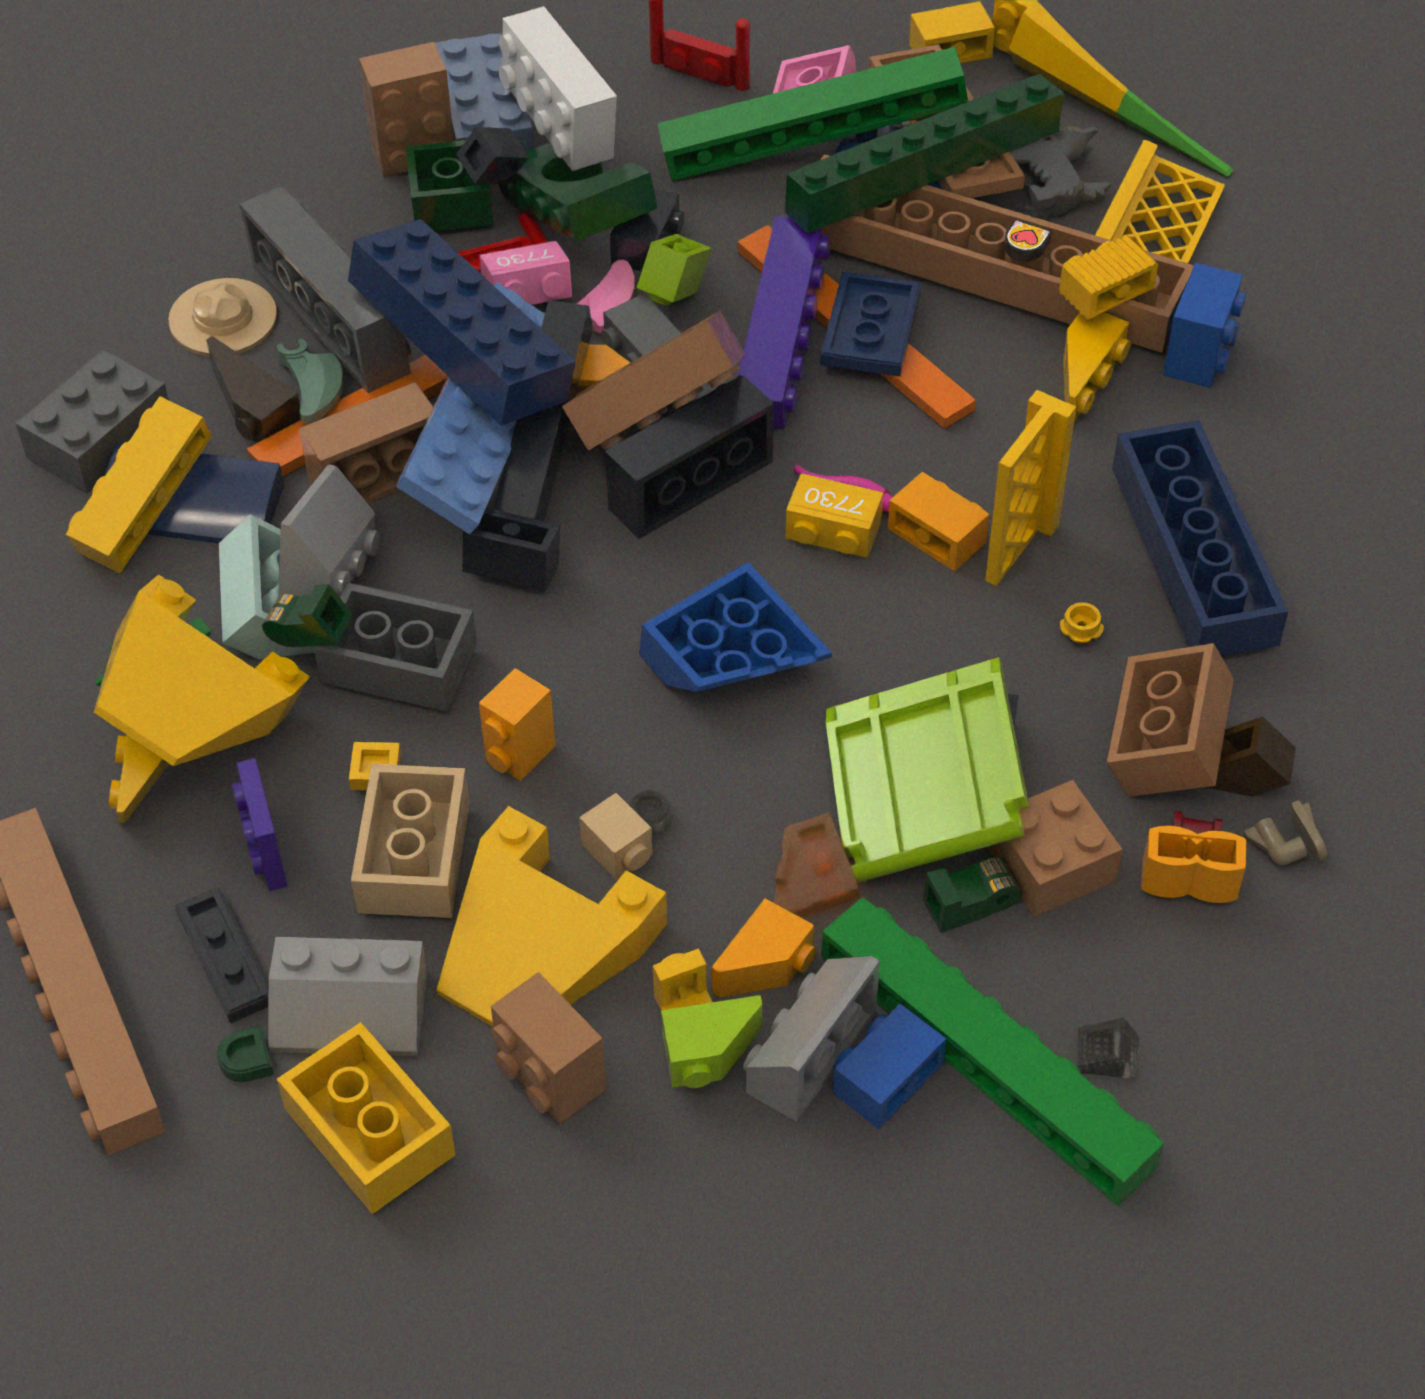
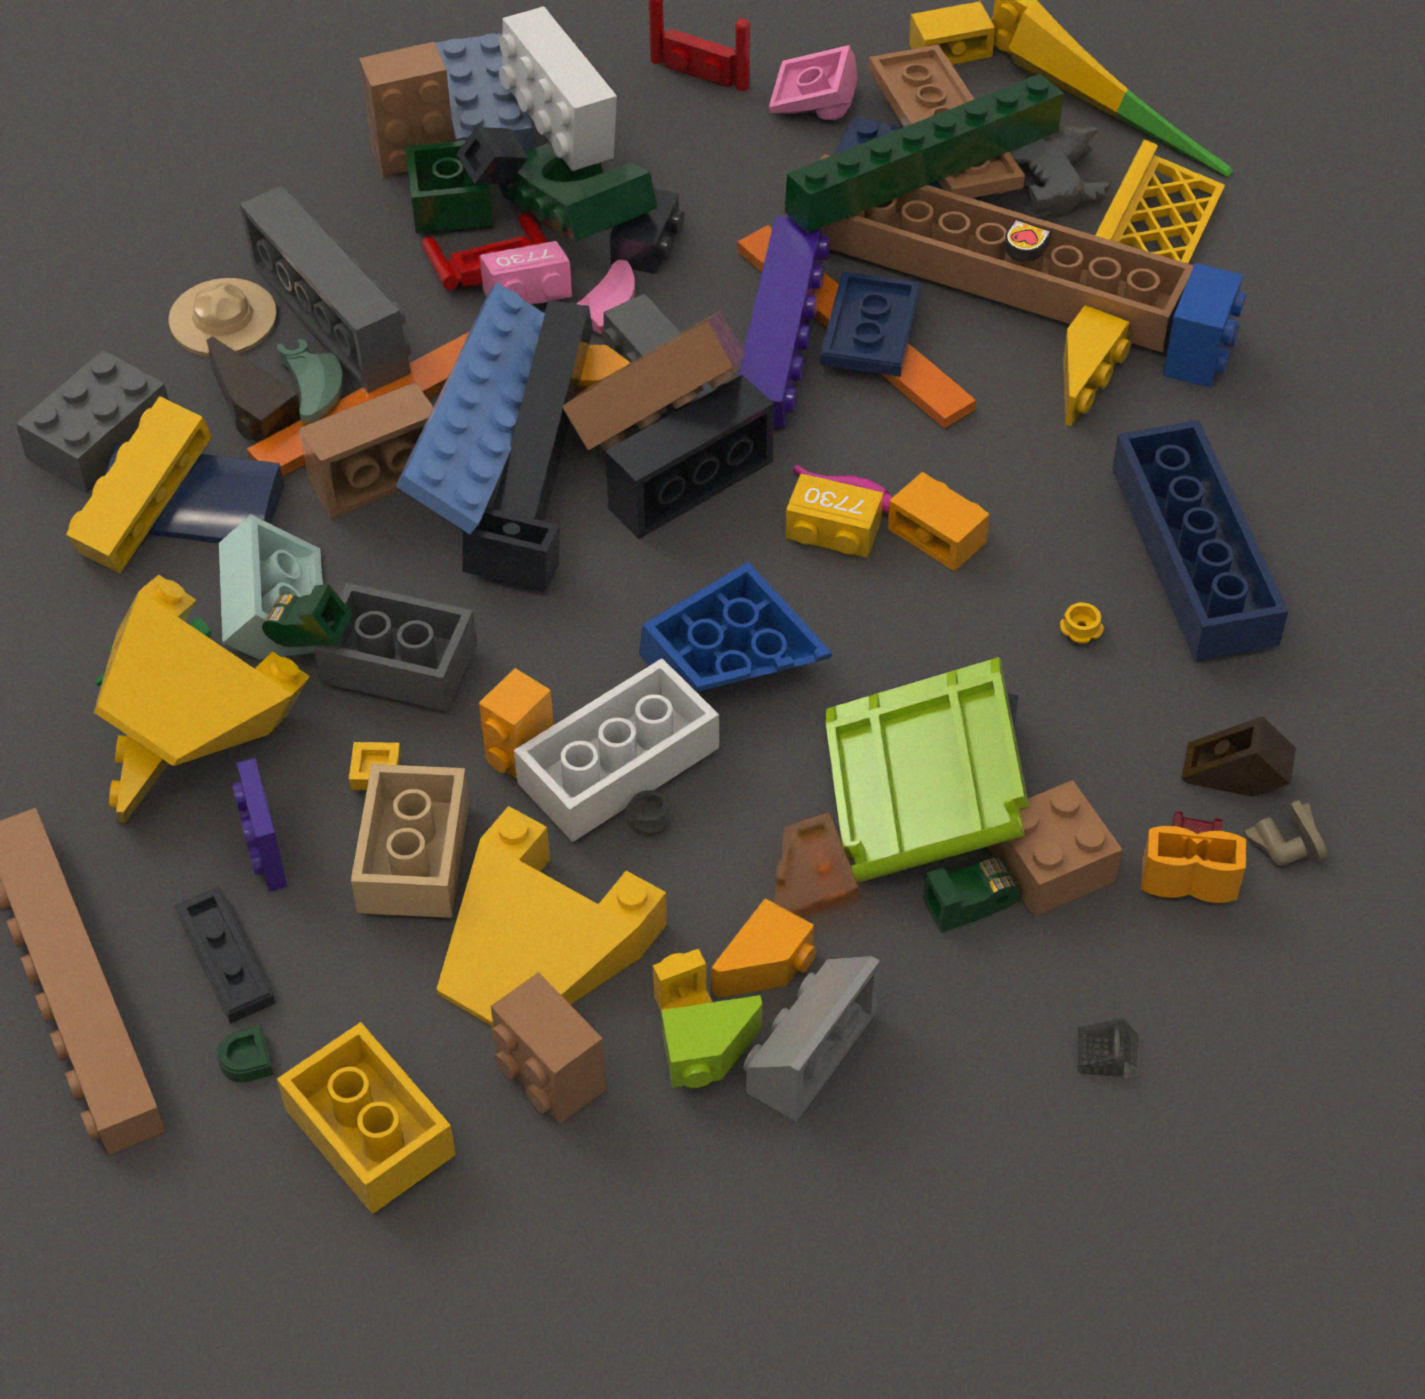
(326, 536): light grey slope -> none
(335, 983): light grey slope -> none
(461, 321): dark blue brick -> none
(616, 836): tan brick -> none
(617, 748): none -> white brick
(673, 269): lime brick -> none
(813, 114): green brick -> none
(888, 1065): blue brick -> none
(1001, 1056): green brick -> none
(1030, 482): yellow fence -> none
(1107, 276): yellow brick -> none
(1171, 721): medium nougat brick -> none

